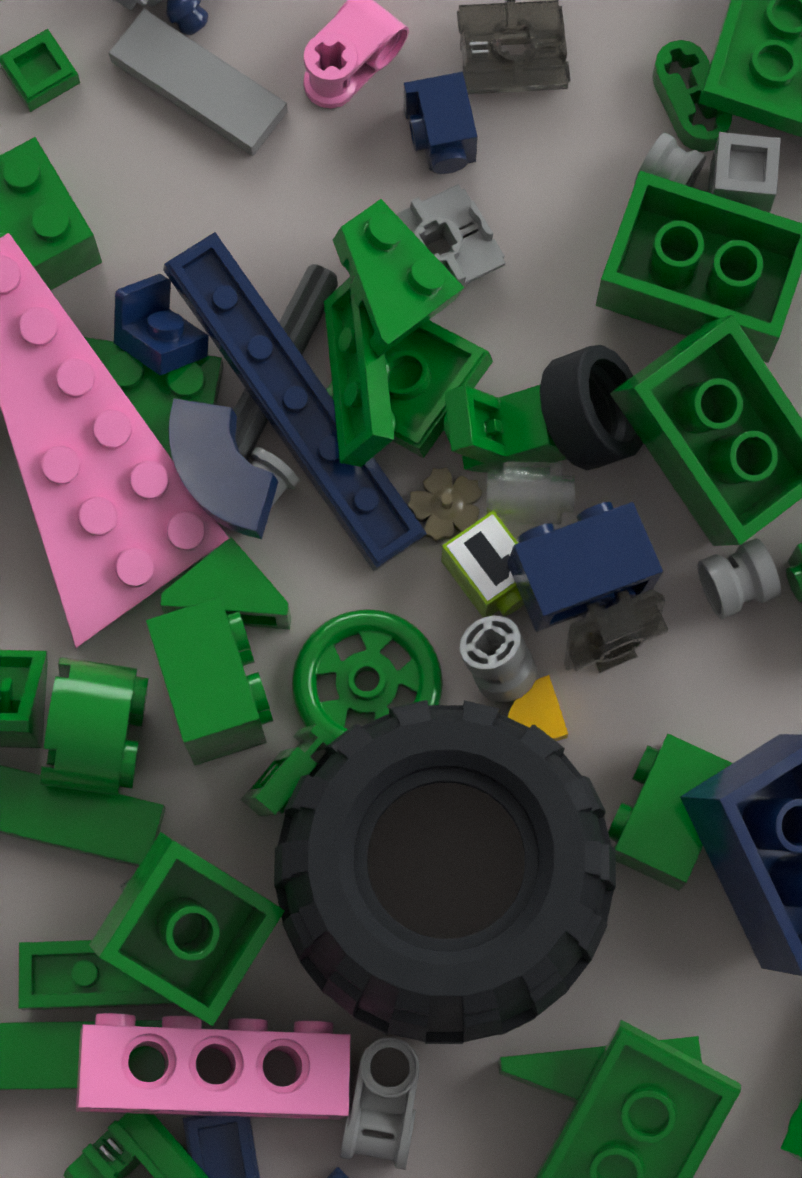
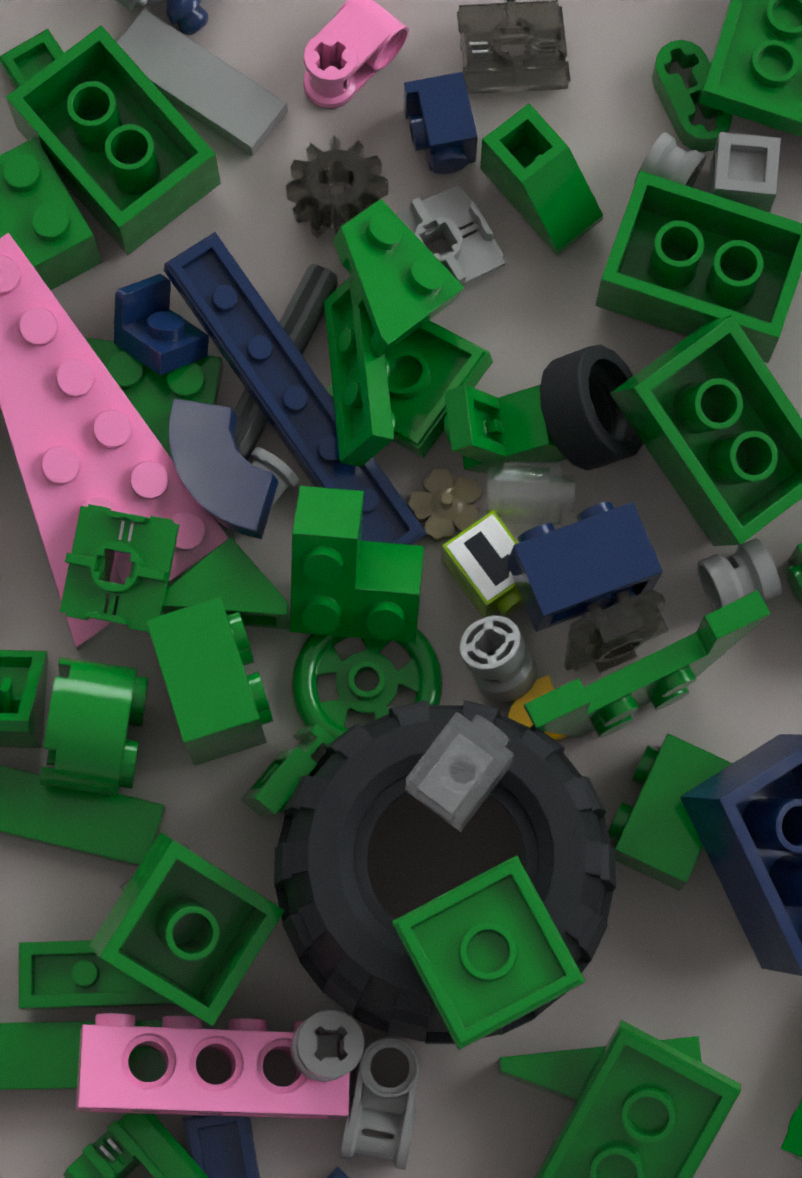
(96, 540): none -> green piece
(115, 139): none -> green brick
(317, 1054): none -> light grey wheel
(334, 167): none -> clear smoke gear
(350, 583): none -> green brick
(460, 769): none -> clear brick
(488, 952): none -> green plate
(540, 178): none -> green slope
(655, 678): none -> green wing

